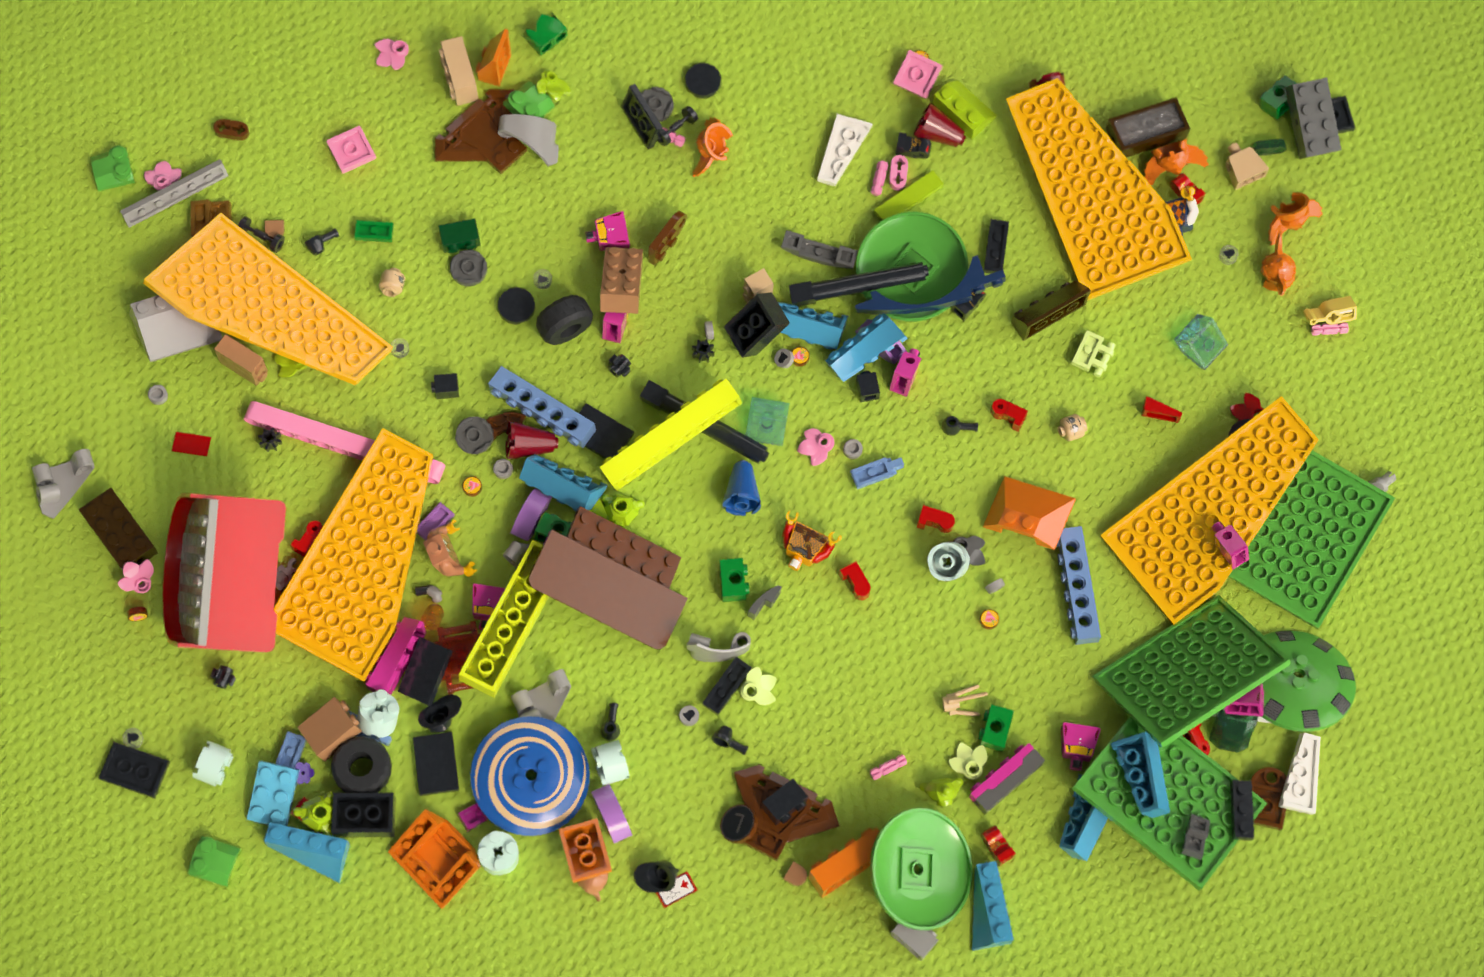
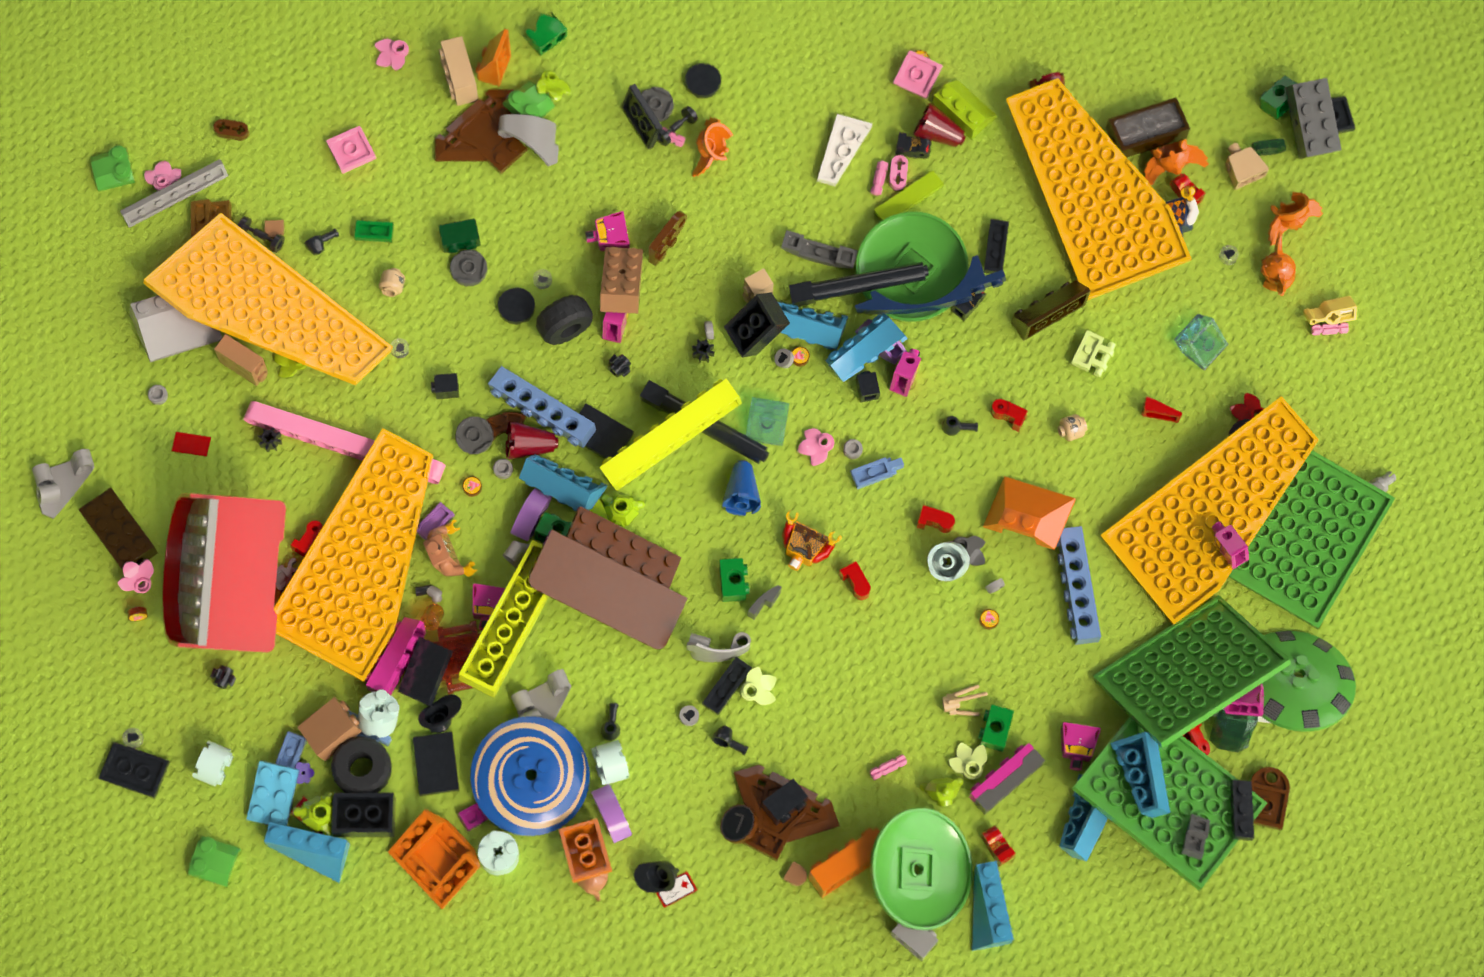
(1302, 779): white wing -> none

